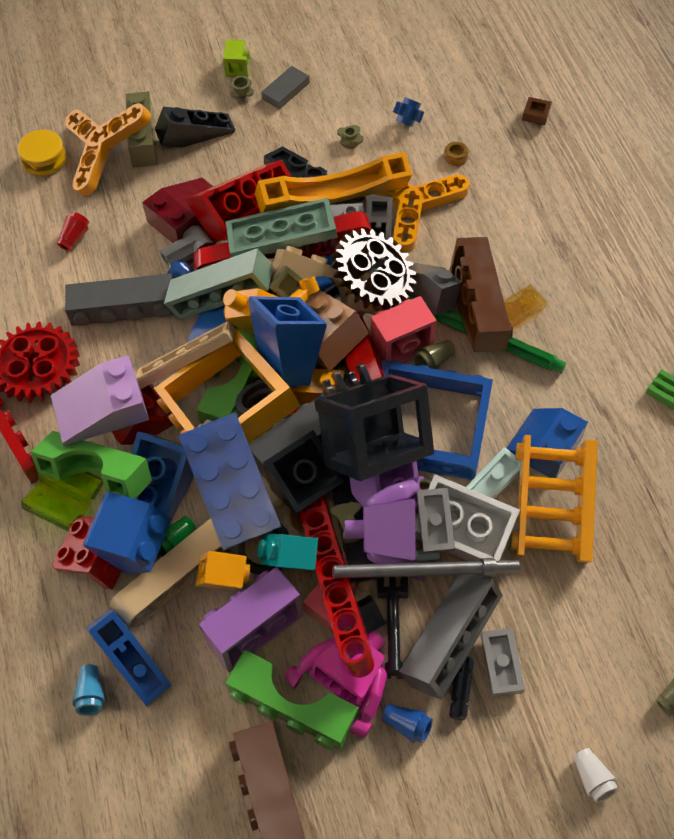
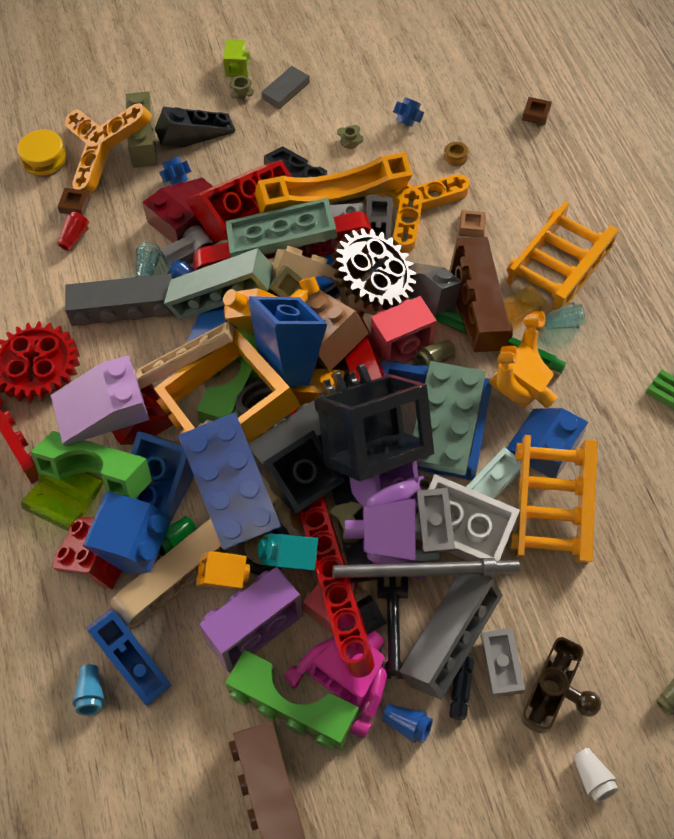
(73, 201): none -> reddish brown plate
(146, 259): none -> clear light blue cone
(175, 171): none -> blue gear
(454, 408): none -> sand green plate
(472, 223): none -> medium nougat tile
(521, 371): none -> light orange torso
(548, 703): none -> dark brown piece
(566, 317): none -> clear light blue cone
(575, 276): none -> light orange fence

